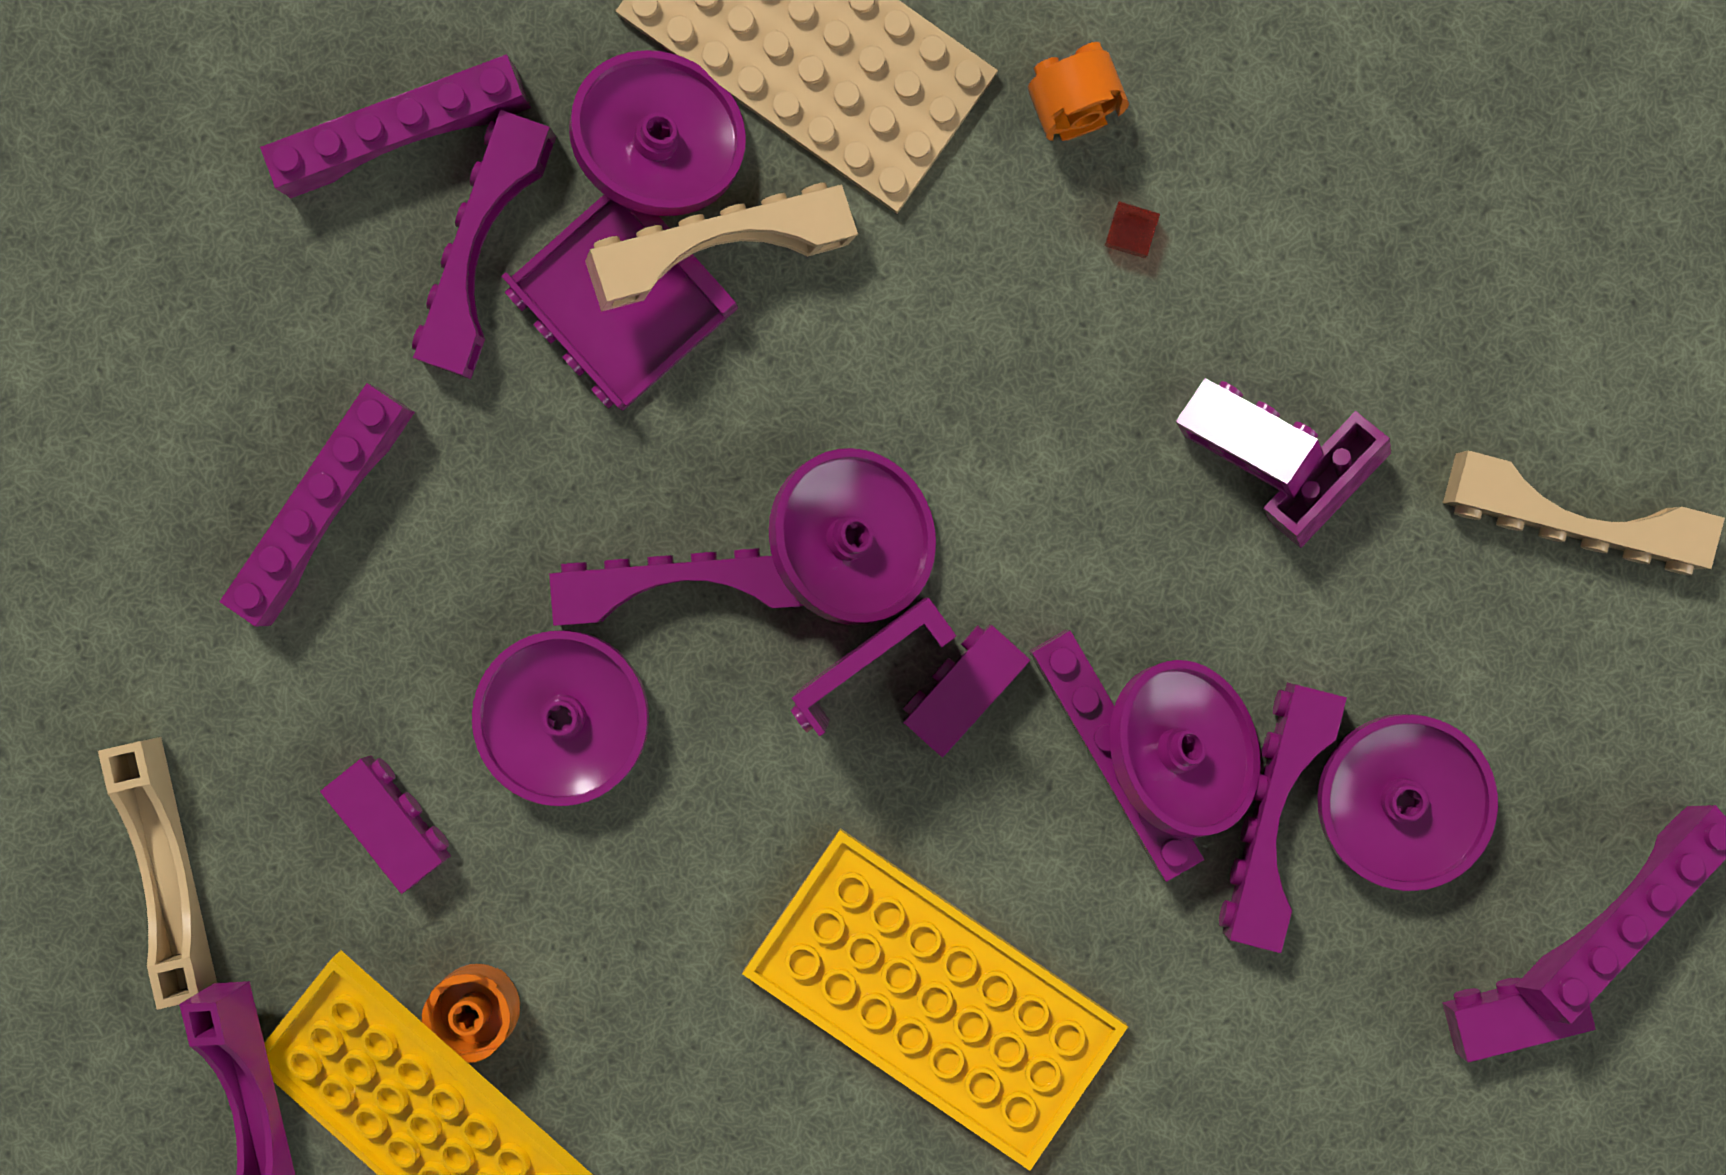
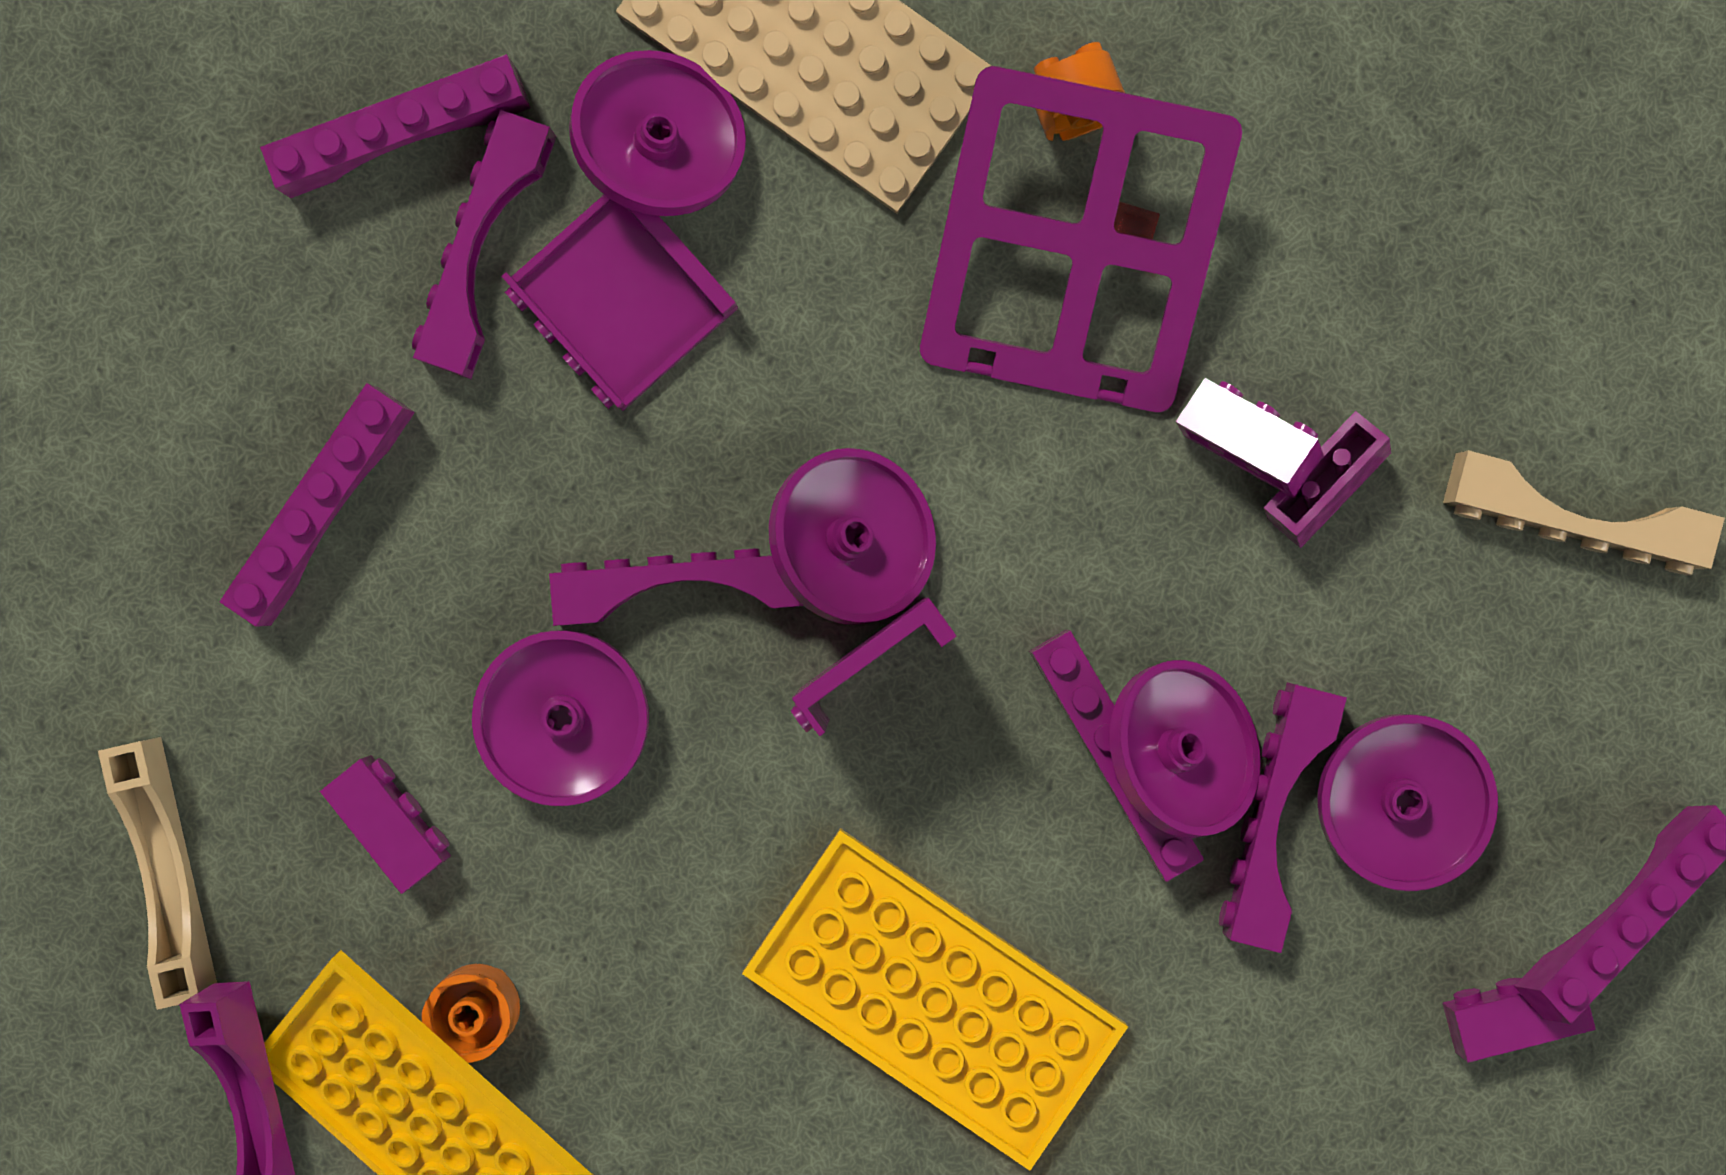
(804, 223): tan arch -> none
(964, 688): magenta brick -> none
(1089, 243): none -> magenta window

